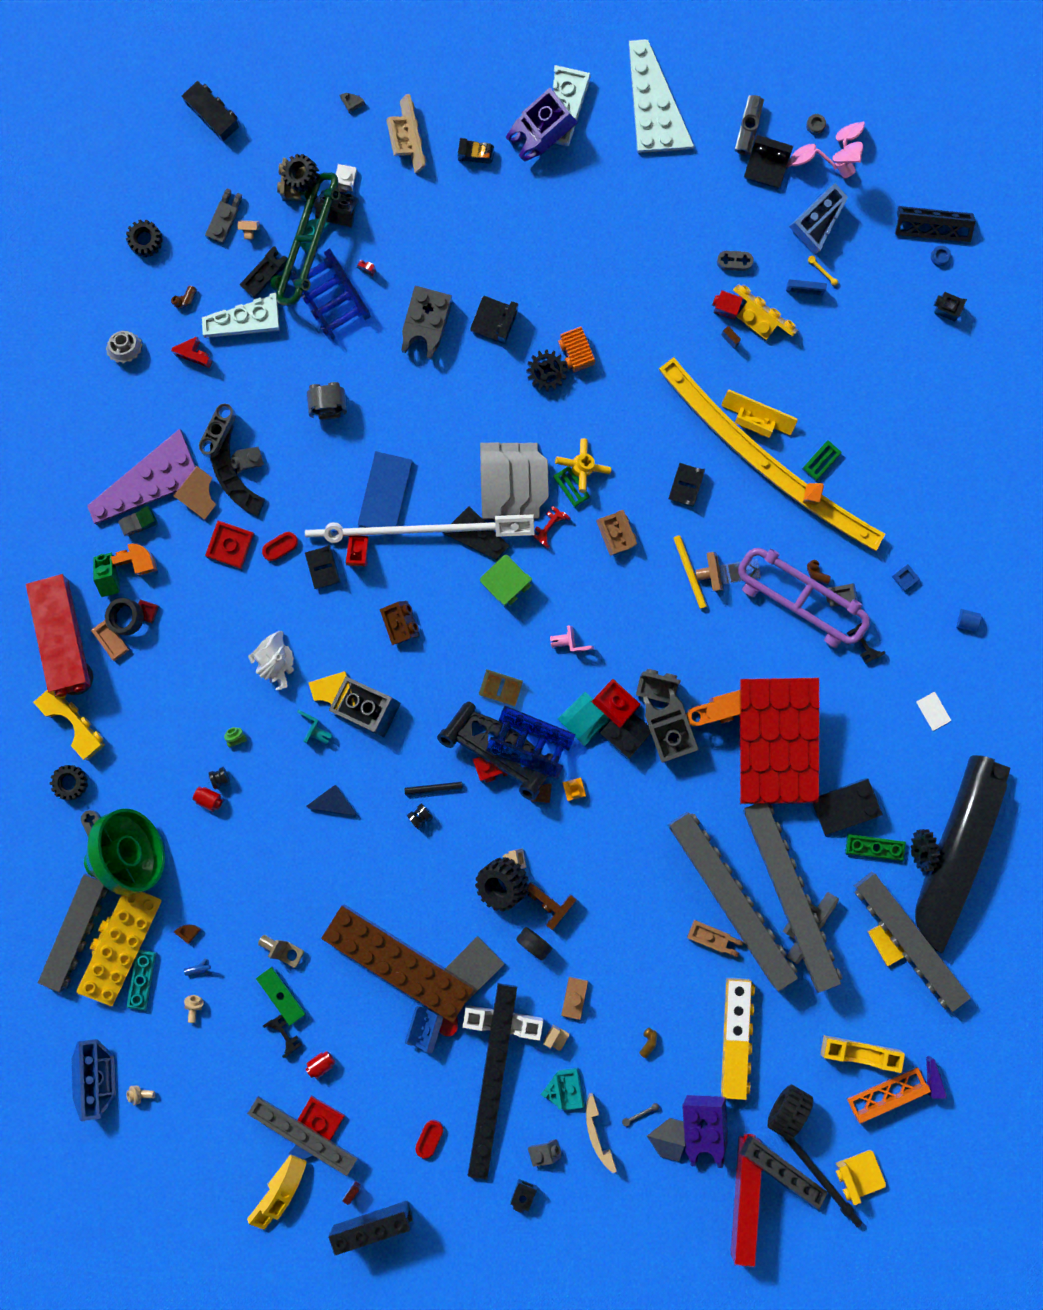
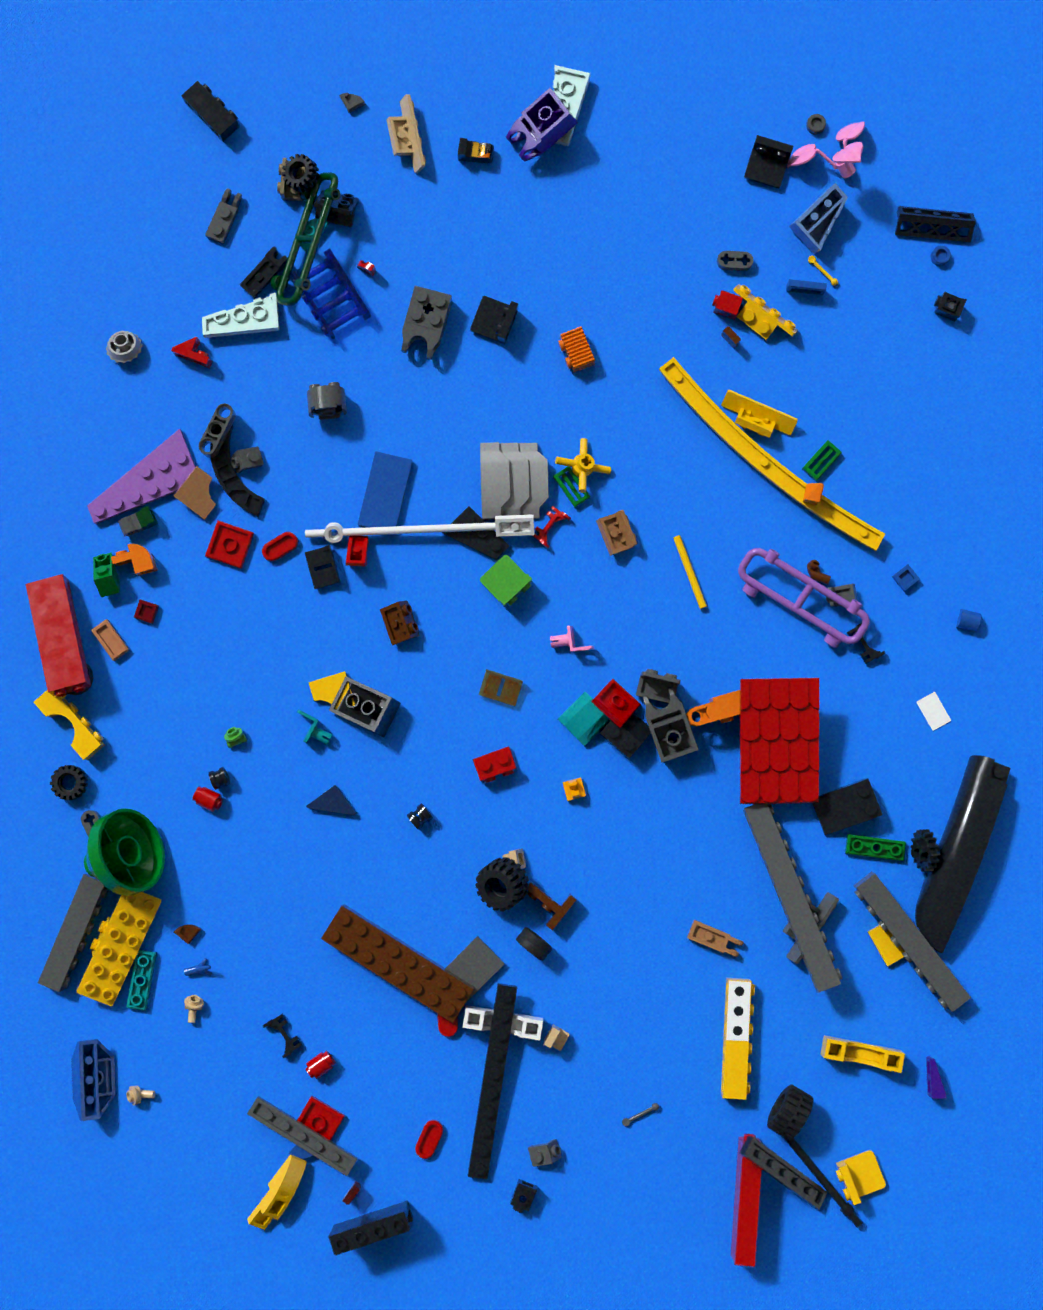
(111, 614): black tyre -> none
(149, 248): black tyre -> none
(184, 300): reddish brown arm -> none
(248, 227): light nougat tile -> none
(272, 985): green tile -> none
(273, 659): white helmet -> none
(279, 950): dark tan bracket -> none
(346, 177): white bracket -> none
(424, 1029): blue bracket -> none
(433, 788): black bar -> none
(460, 731): black piece -> none
(535, 727): clear blue fence -> none
(540, 367): black gear -> none
(544, 795): reddish brown tile -> none
(565, 1089): teal slope -> none
(574, 998): medium nougat tile -> none
(604, 1156): tan slope -> none
(651, 1042): pearl gold arm -> none
(655, 111): light aqua wing -> none
(669, 1139): dark grey slope -> none
(687, 475): black piece -> none
(705, 1127): dark purple brick -> none
(711, 572): medium nougat tile -> none
(730, 574): clear tile -> none
(732, 901): dark grey brick -> none
(751, 115): dark grey piece -> none
(891, 1102): orange fence -> none

